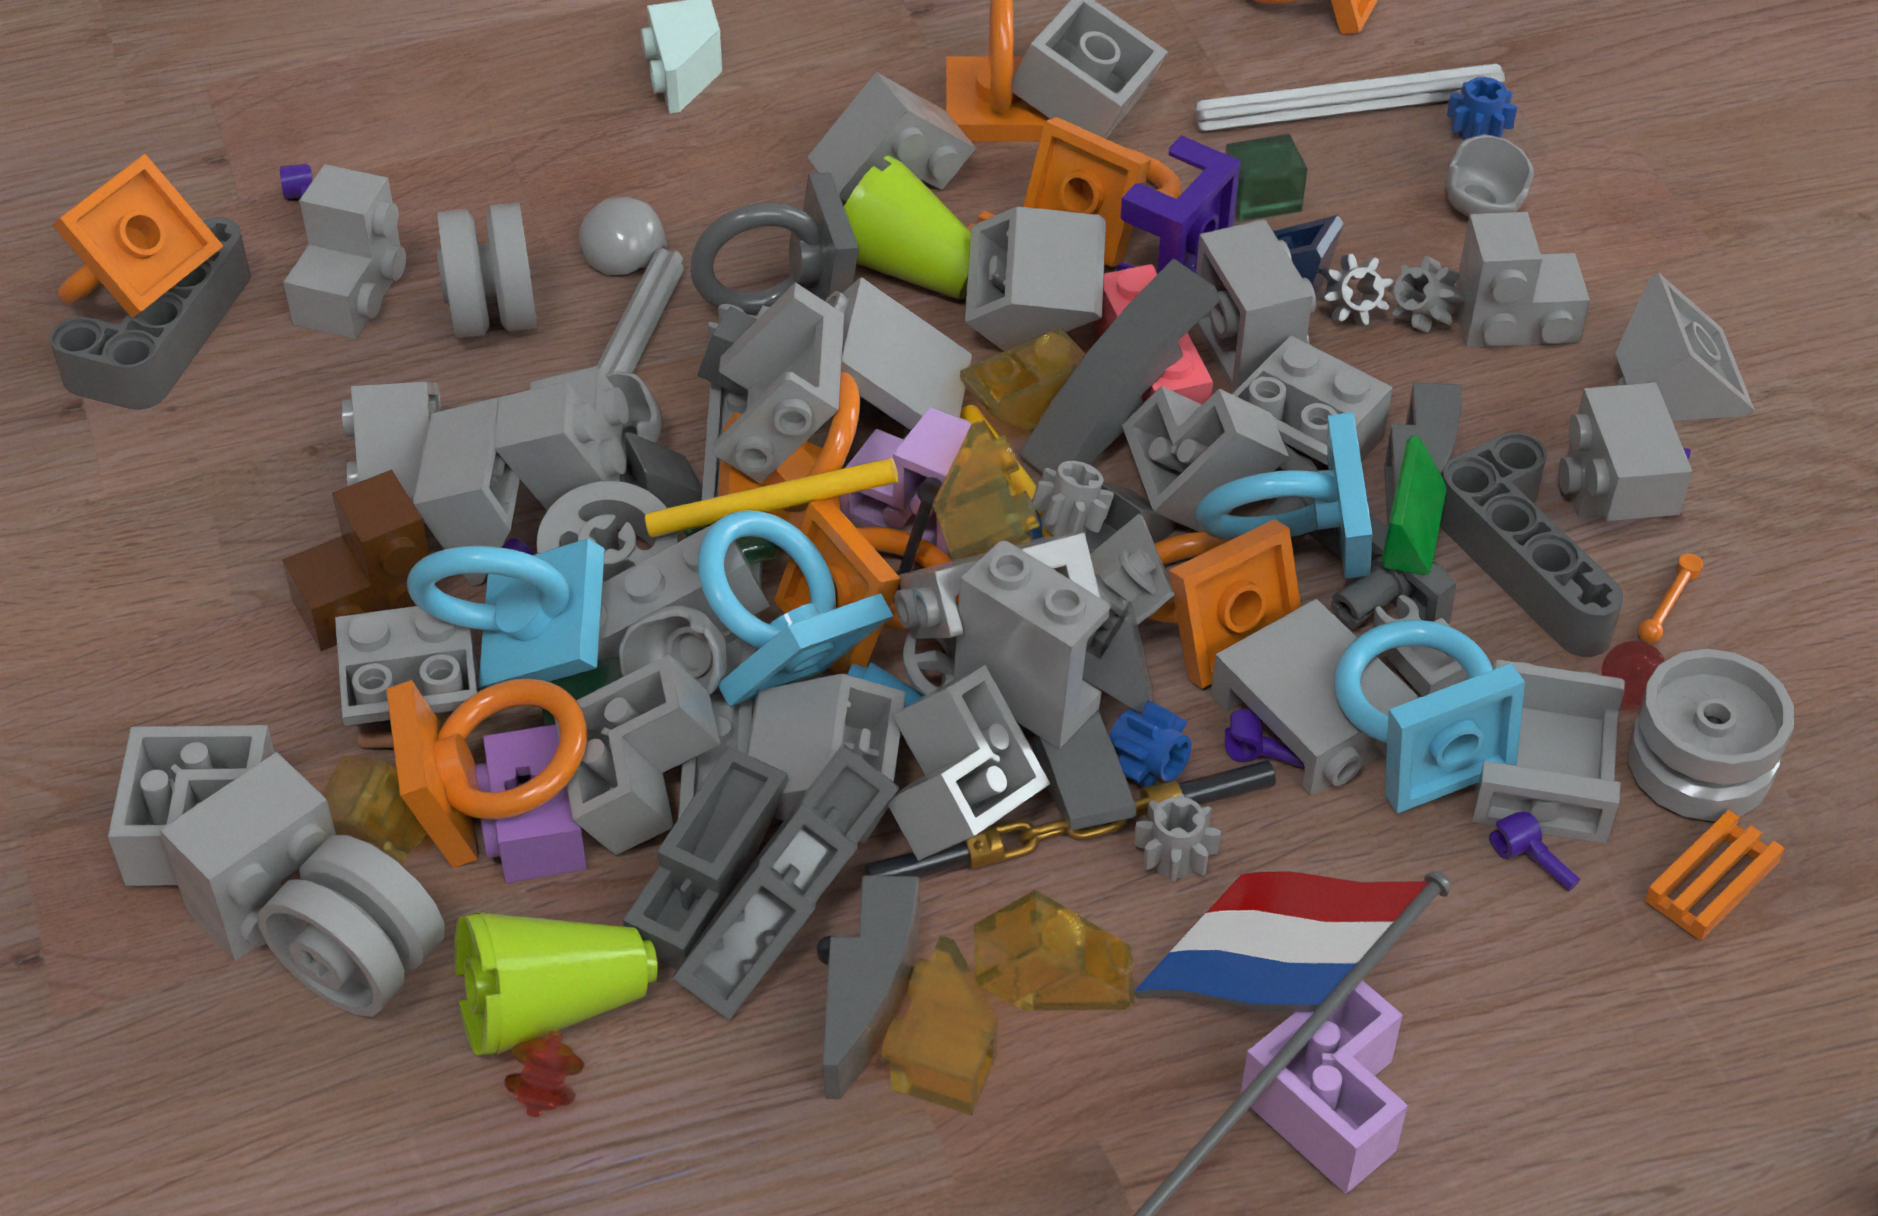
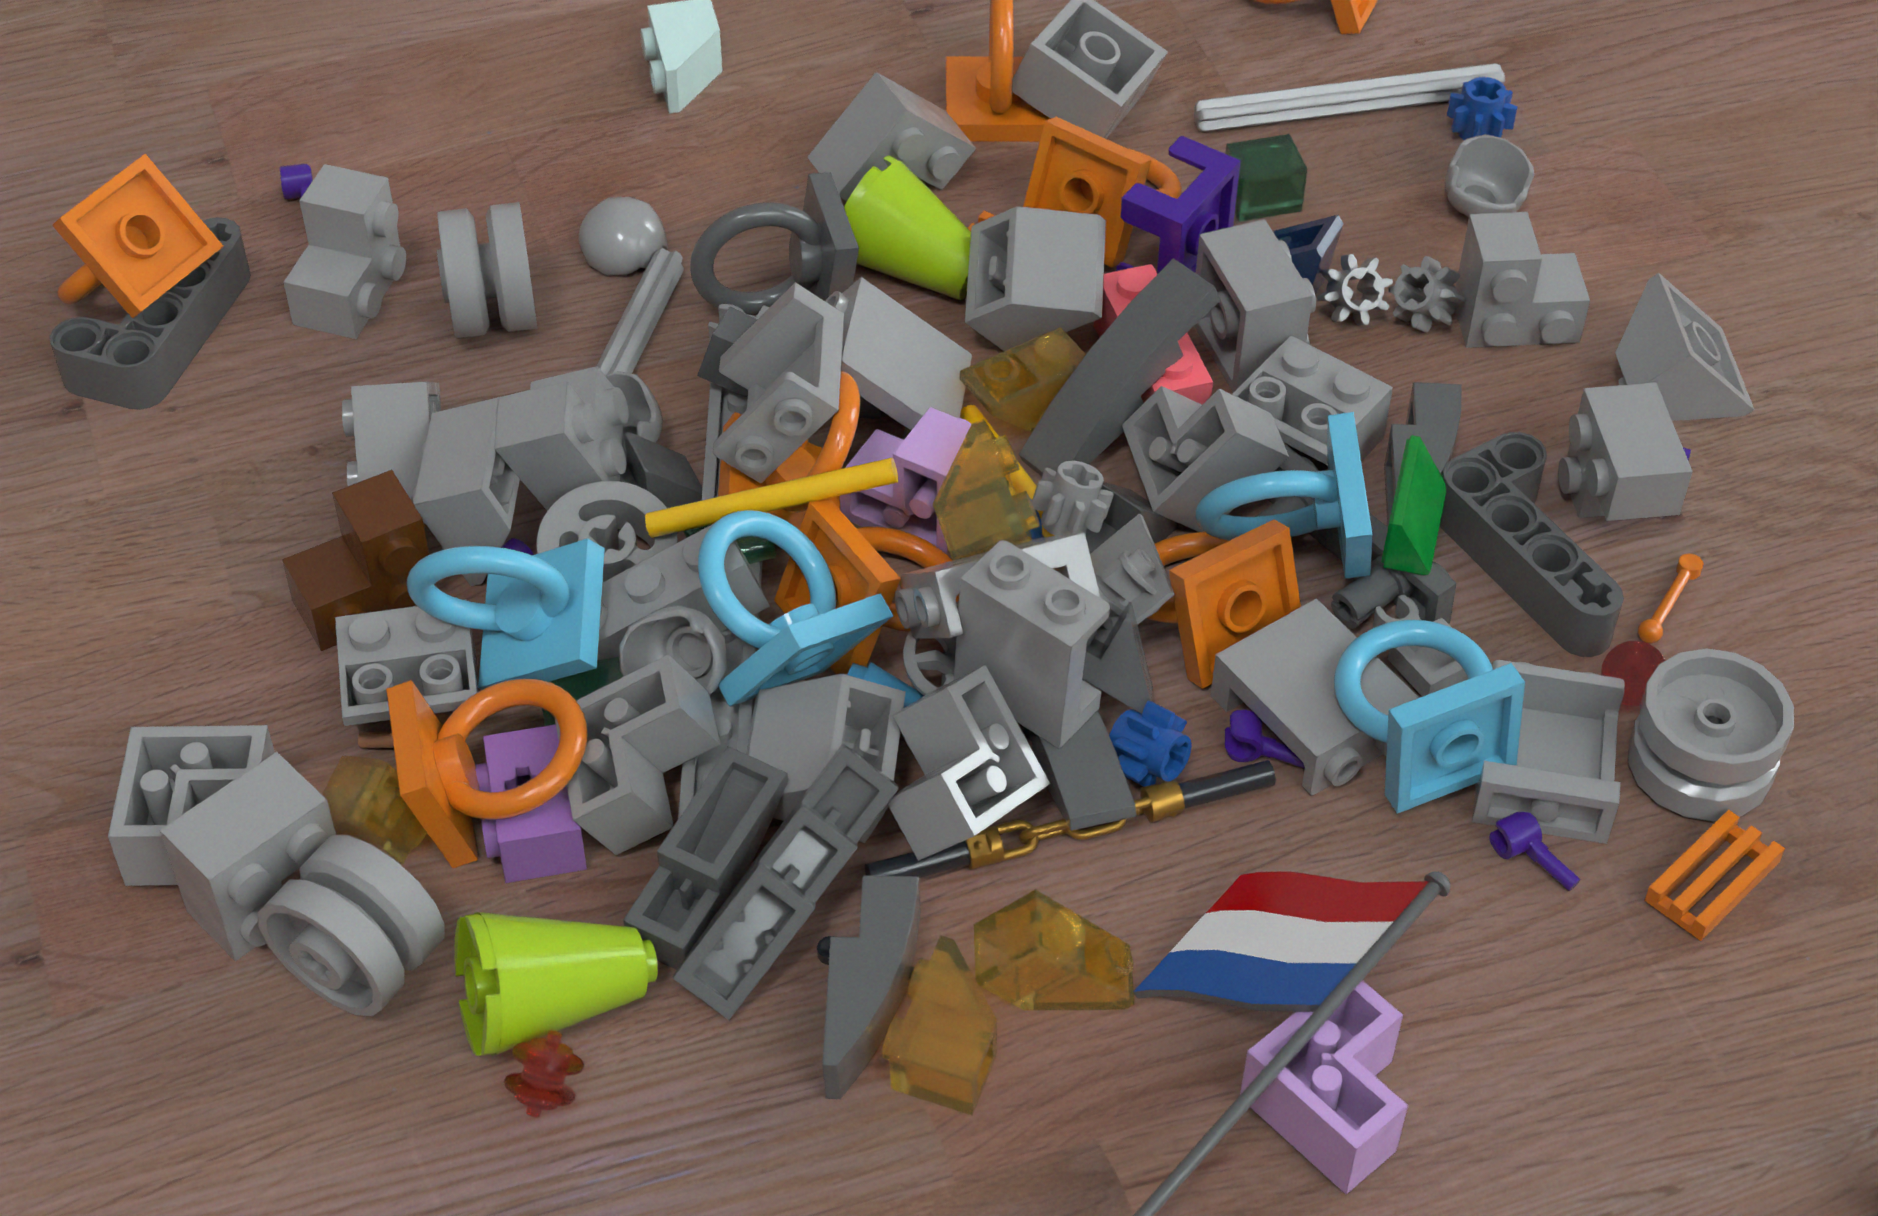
(926, 493): black hinge -> none
(1177, 837): light grey gear -> none

